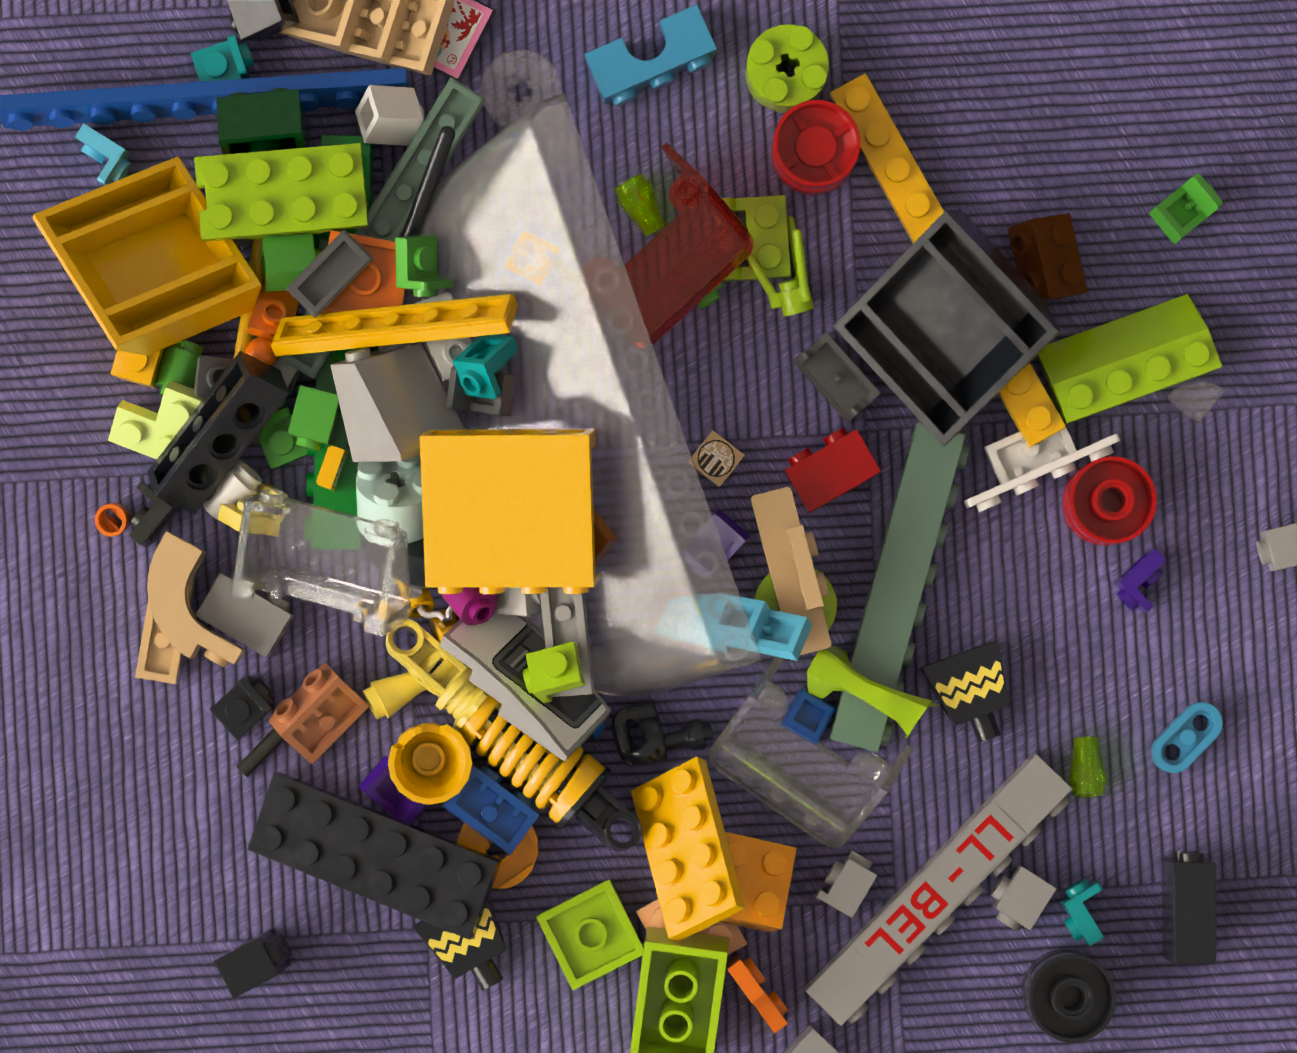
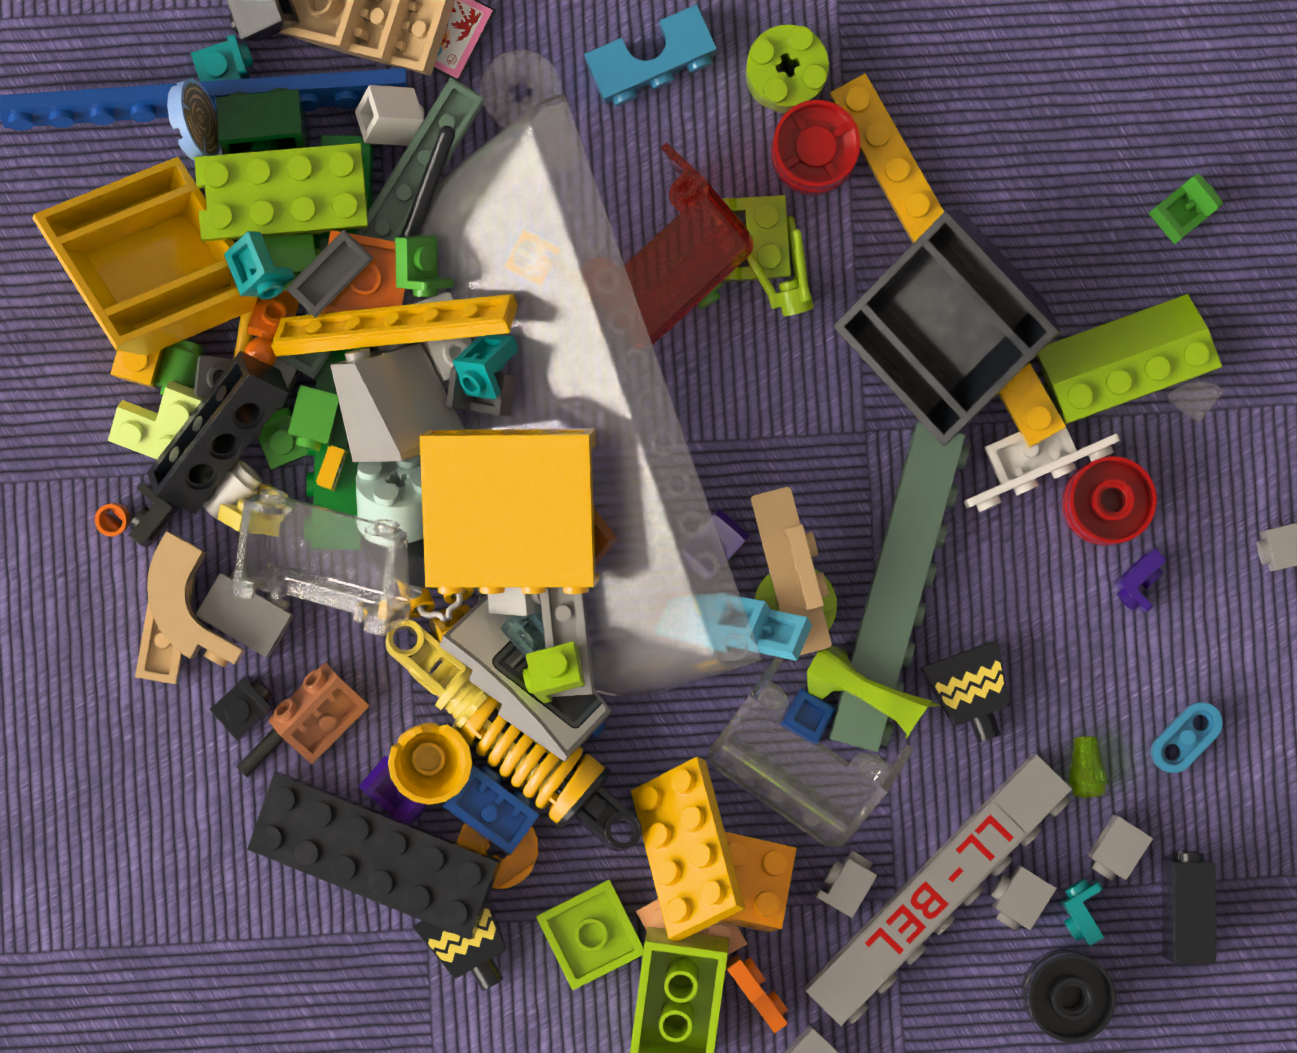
(99, 148): medium azure bracket -> none
(196, 118): none -> tile
(254, 268): none -> teal bracket
(254, 962): black brick -> none
(391, 694): light yellow cone -> none
(472, 605): magenta brick -> none
(525, 632): none -> clear light blue tile
(640, 203): clear neon green cone -> none
(655, 742): black piece -> none
(716, 458): tan tile -> none
(831, 470): red brick -> none
(837, 377): dark grey hinge -> none
(1049, 256): reddish brown bracket -> none
(1118, 849): none -> light grey brick

